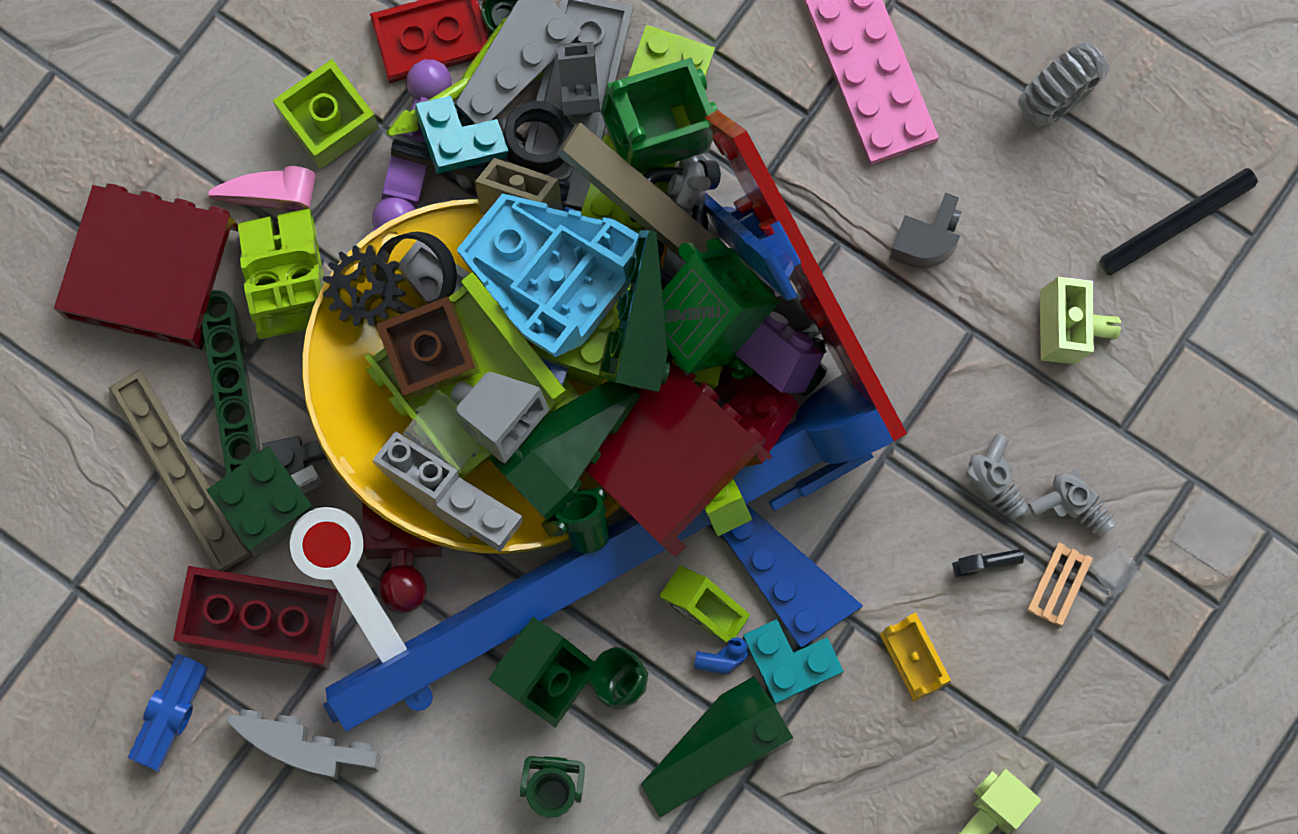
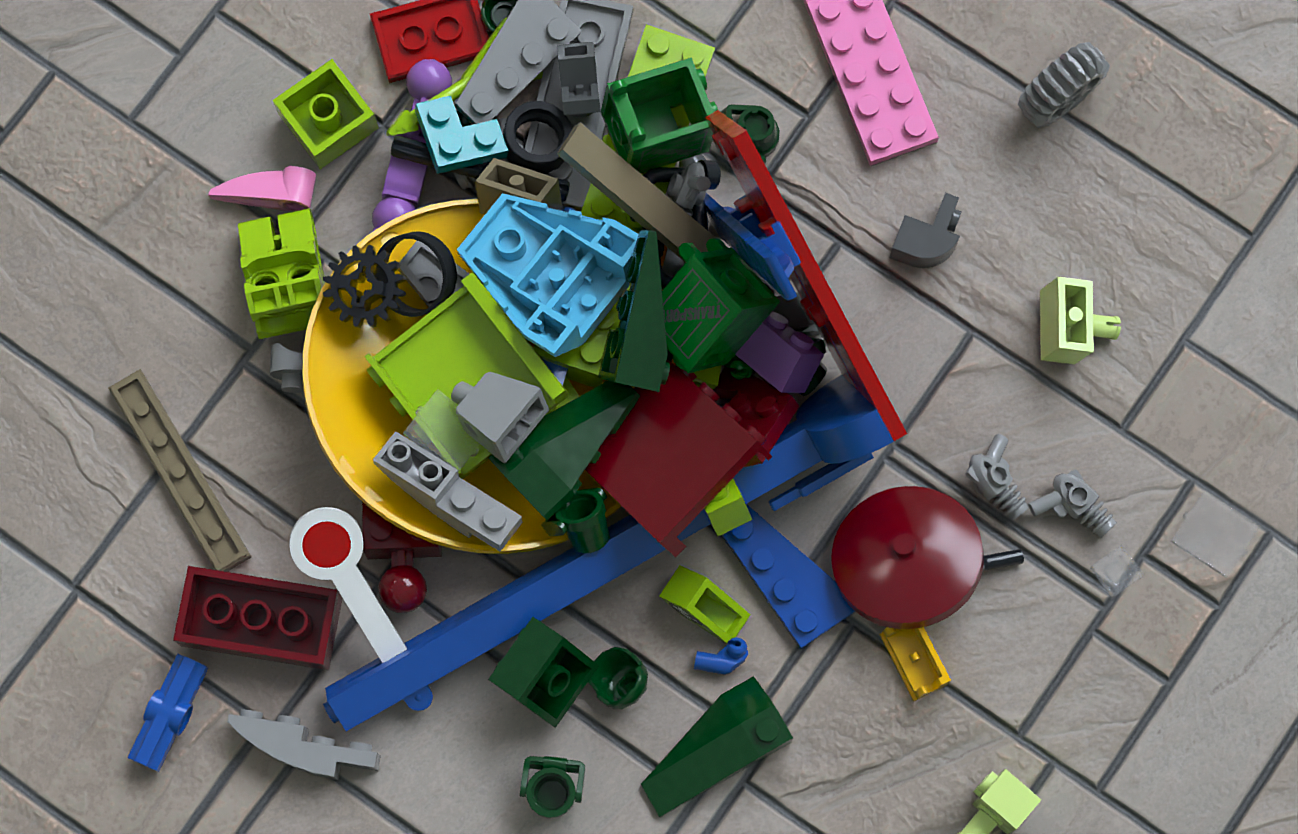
(144, 265): dark red panel -> none
(220, 366): dark green beam -> none
(260, 501): dark green brick -> none
(286, 366): none -> light grey piece
(293, 454): dark grey plate -> none
(307, 479): white tile -> none
(428, 348): reddish brown brick -> none
(759, 125): none -> dark green piece
(786, 671): teal plate -> none
(907, 557): none -> dark red dish
(1072, 556): light nougat tile -> none
(1178, 221): black axle -> none

